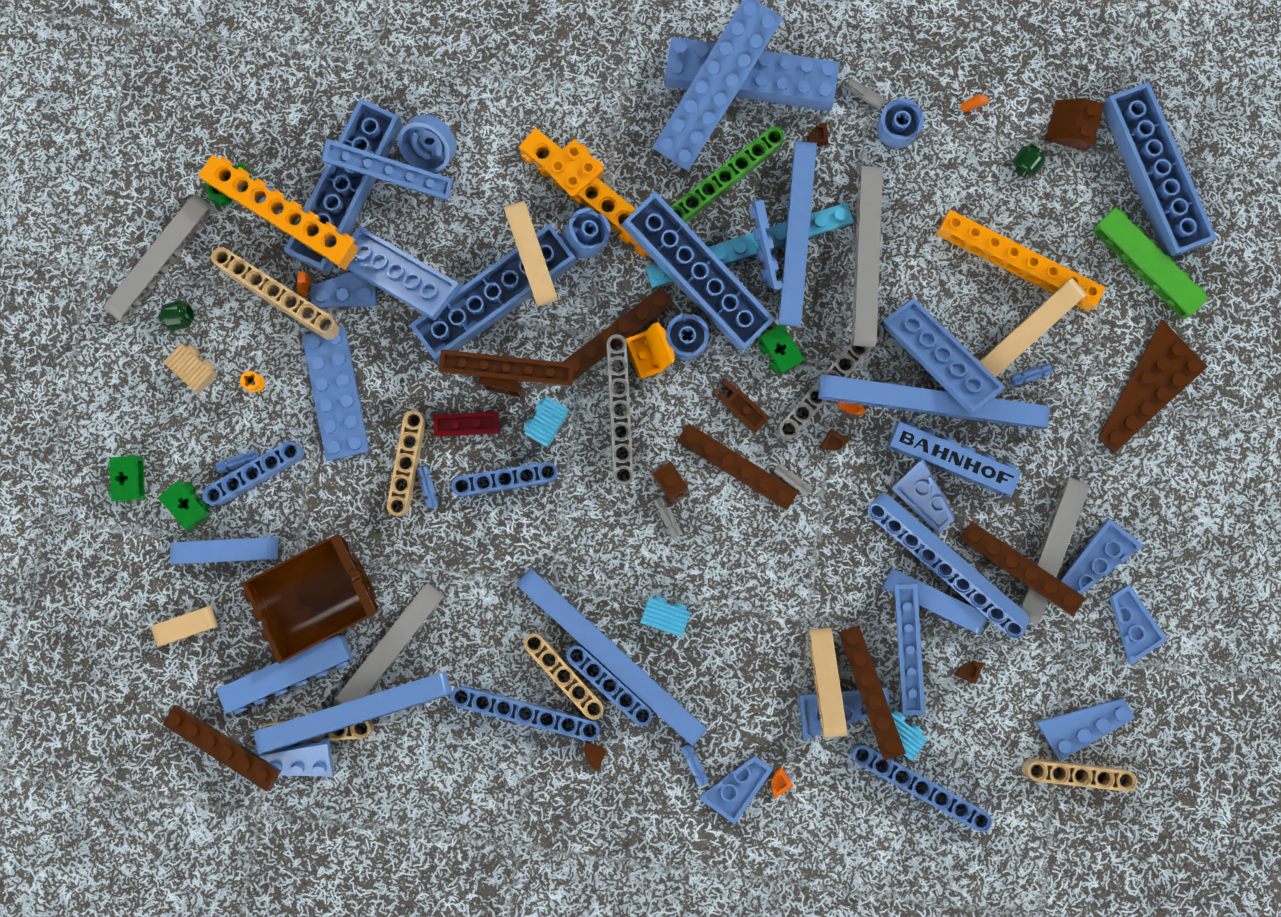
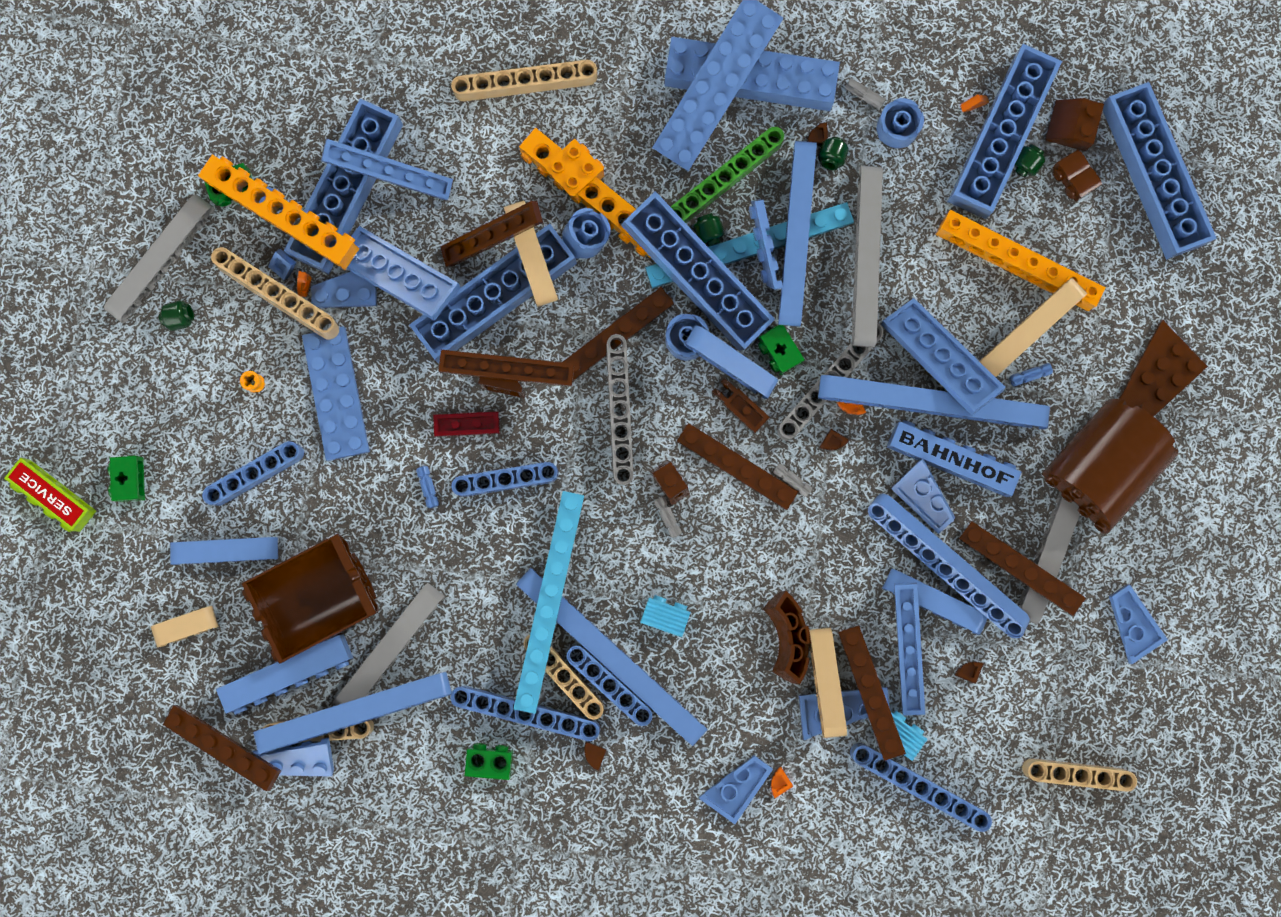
(50, 495): none -> brick
(174, 501): green brick -> none
(191, 368): tan brick -> none
(236, 461): medium blue axle -> none
(282, 264): none -> medium blue plate
(402, 453): tan beam -> none
(434, 137): medium blue piece -> none
(489, 768): none -> green brick
(491, 234): none -> reddish brown plate
(514, 77): none -> tan beam
(546, 422): medium azure brick -> none
(548, 602): none -> medium azure plate
(650, 351): light orange bracket -> none
(694, 764): medium blue axle -> none
(709, 229): none -> dark green head
(730, 362): none -> medium blue beam
(792, 635): none -> reddish brown brick
(833, 153): none -> dark green head
(1004, 131): none -> medium blue brick
(1076, 176): none -> reddish brown brick
(1082, 727): medium blue wing -> none
(1100, 555): medium blue wing -> none
(1112, 462): none -> reddish brown cylinder
(1150, 263): bright green brick -> none

